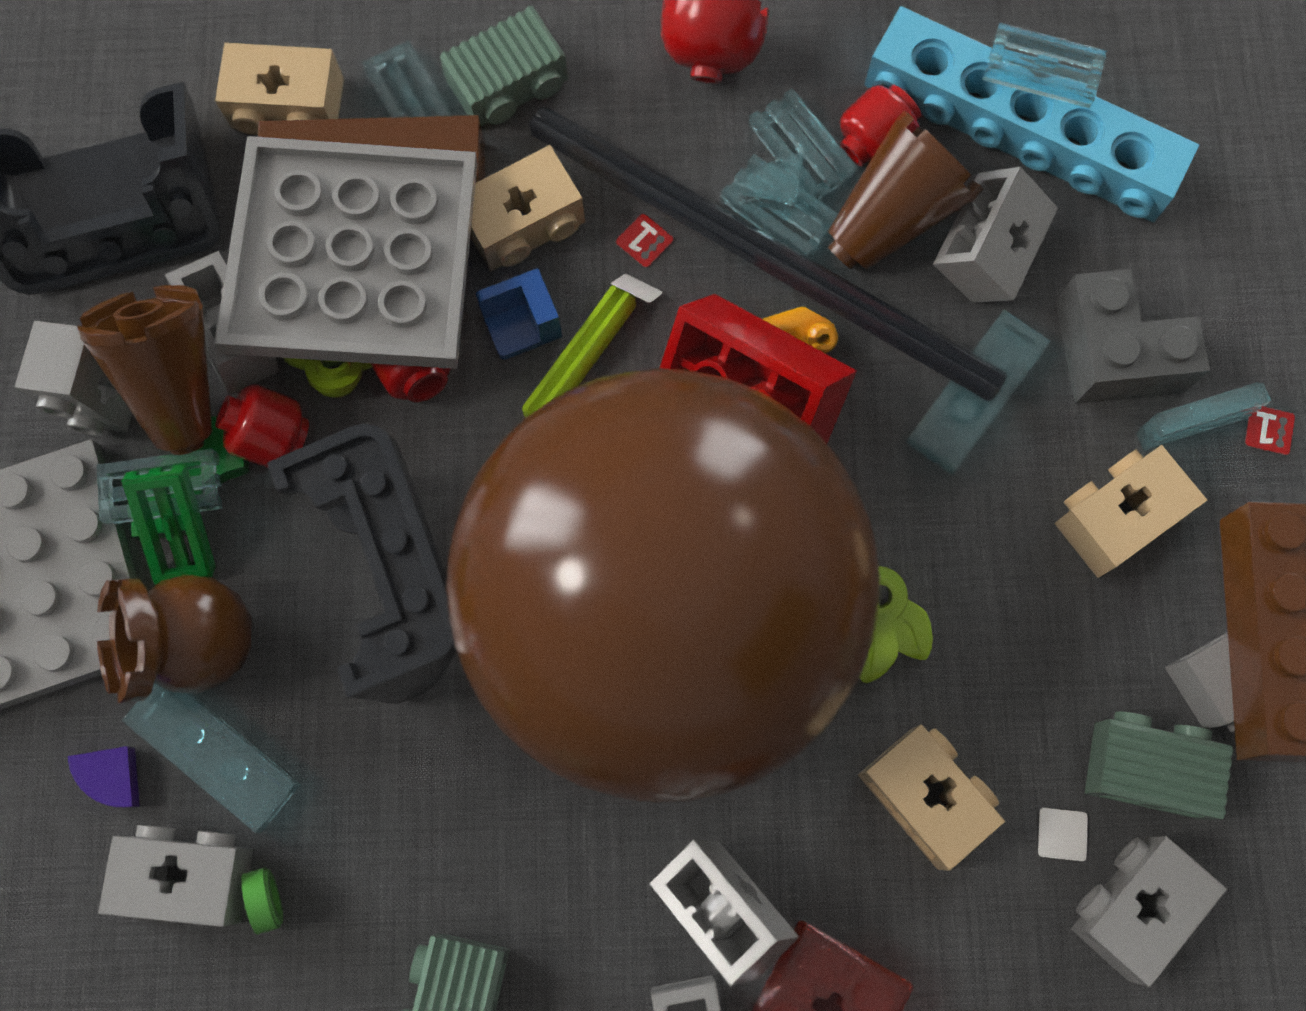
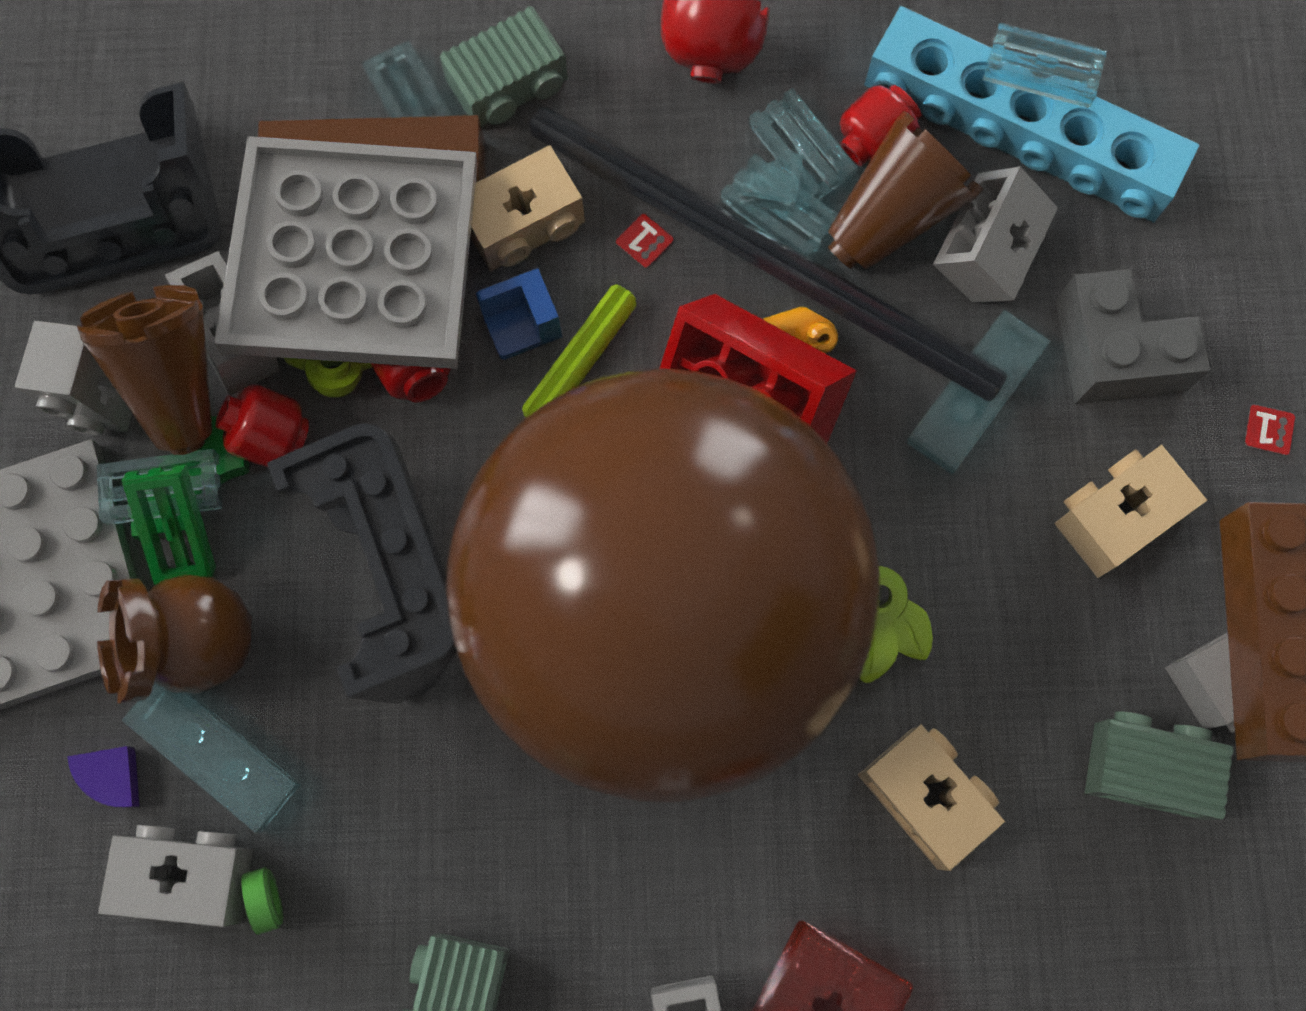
(277, 84): tan brick -> none
(637, 288): white sticker -> none
(723, 911): light grey brick -> none
(1062, 834): white sticker -> none
(1177, 903): light grey brick -> none
(1203, 415): clear light blue tile -> none

